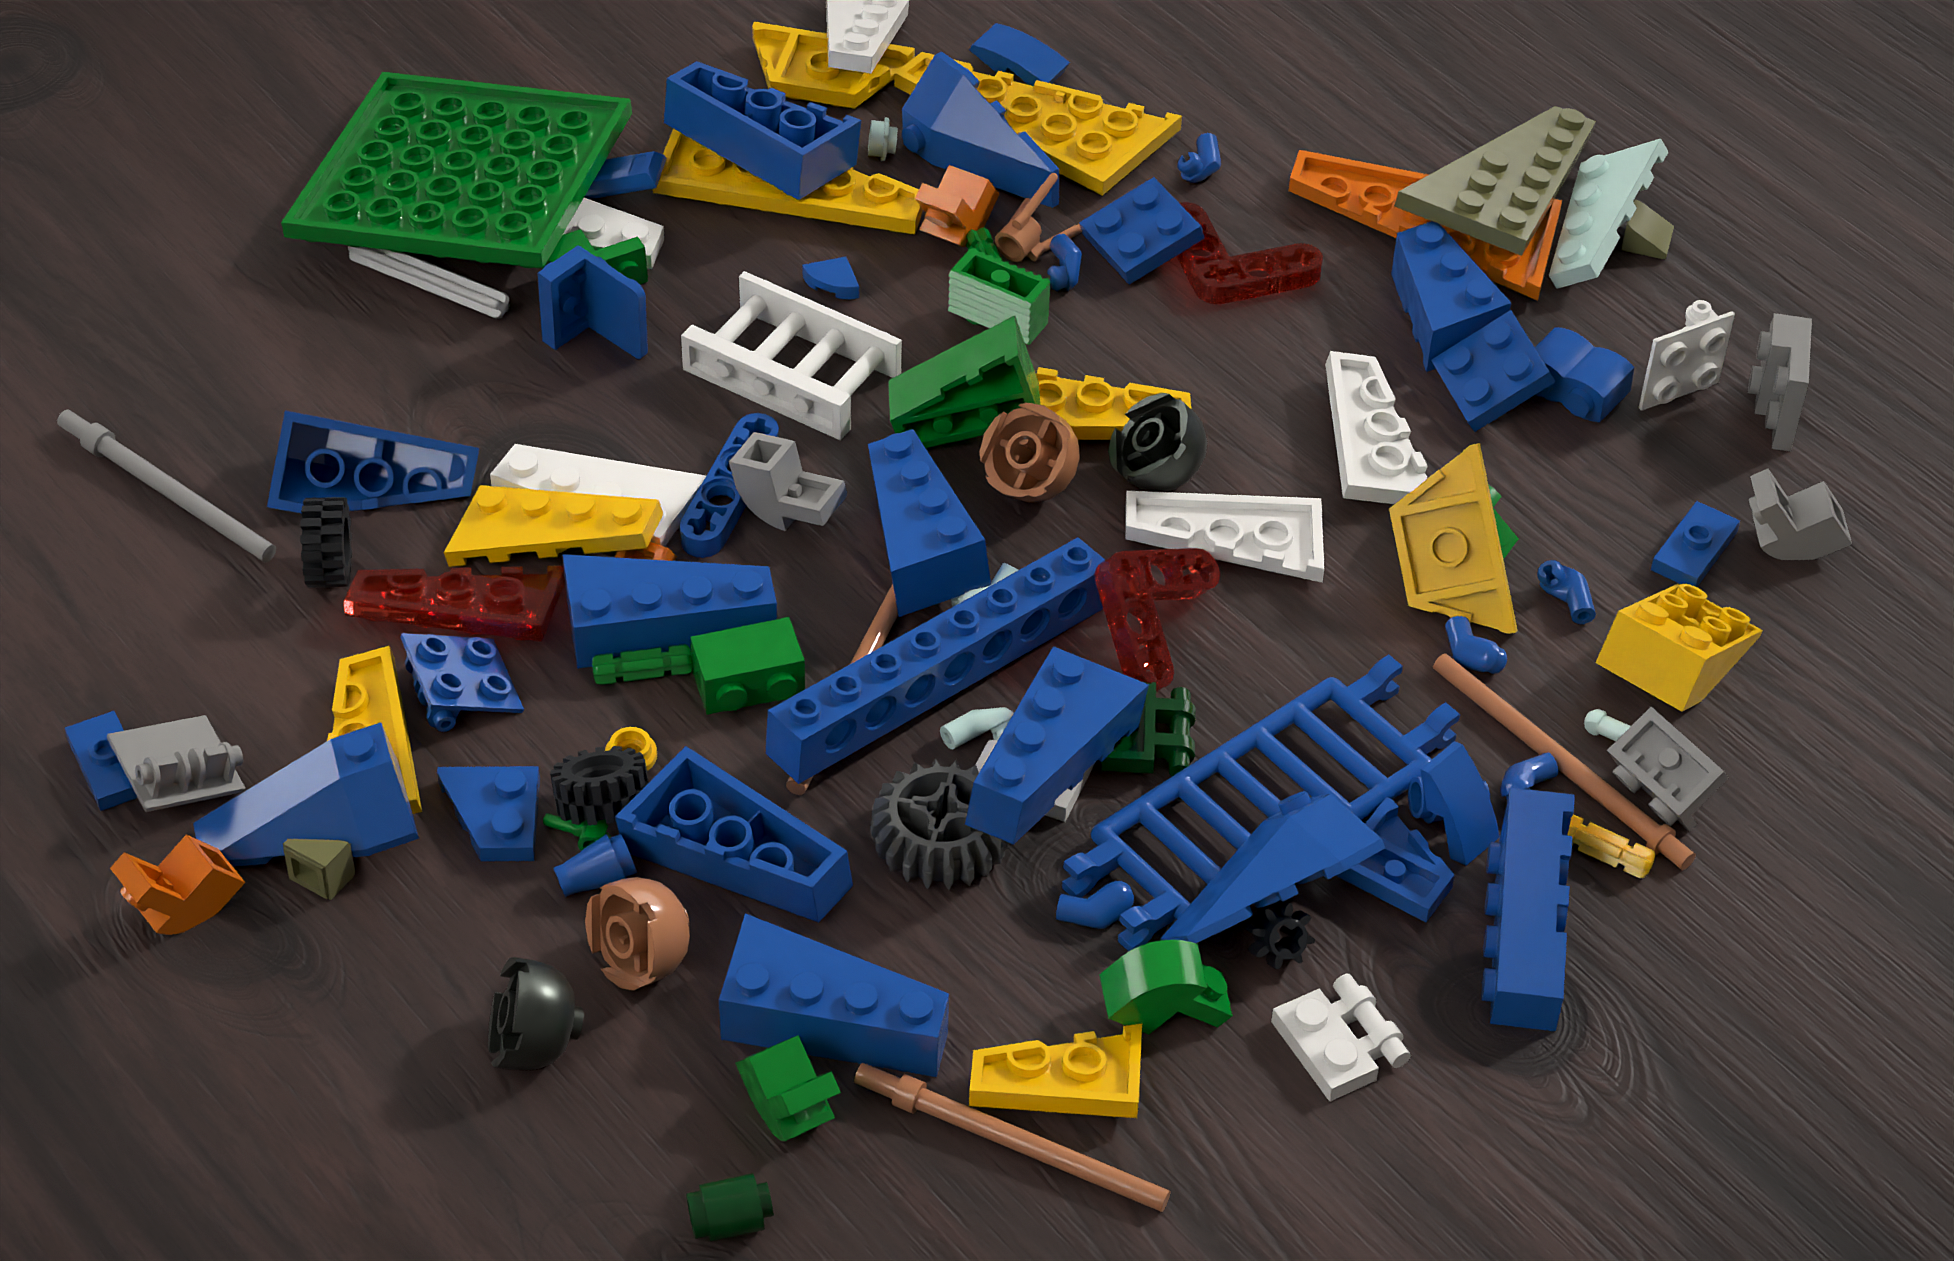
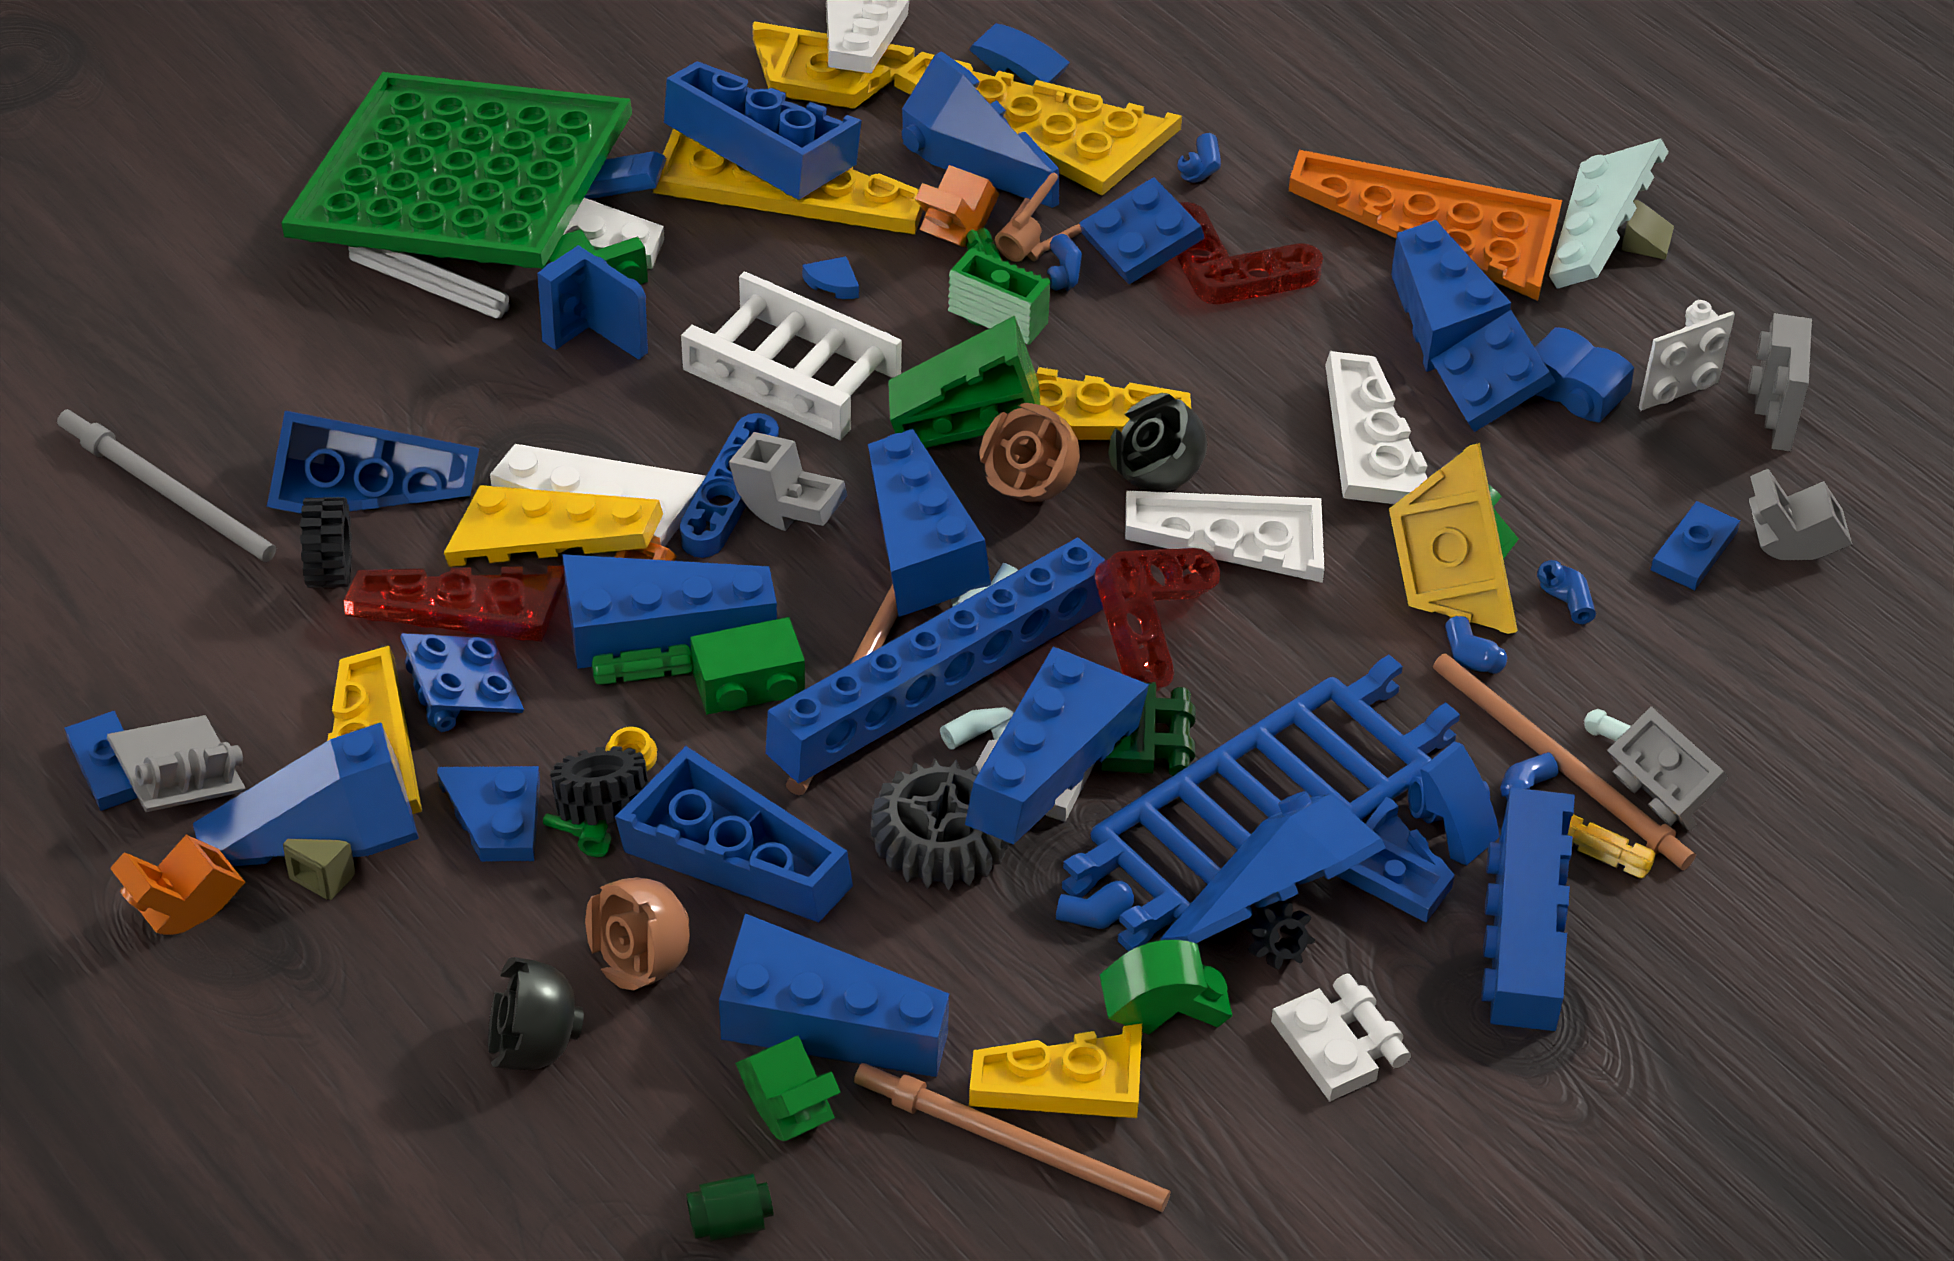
(596, 866): blue cone -> none
(882, 139): light aqua plate -> none
(1505, 184): olive wing -> none
(1677, 644): yellow slope -> none

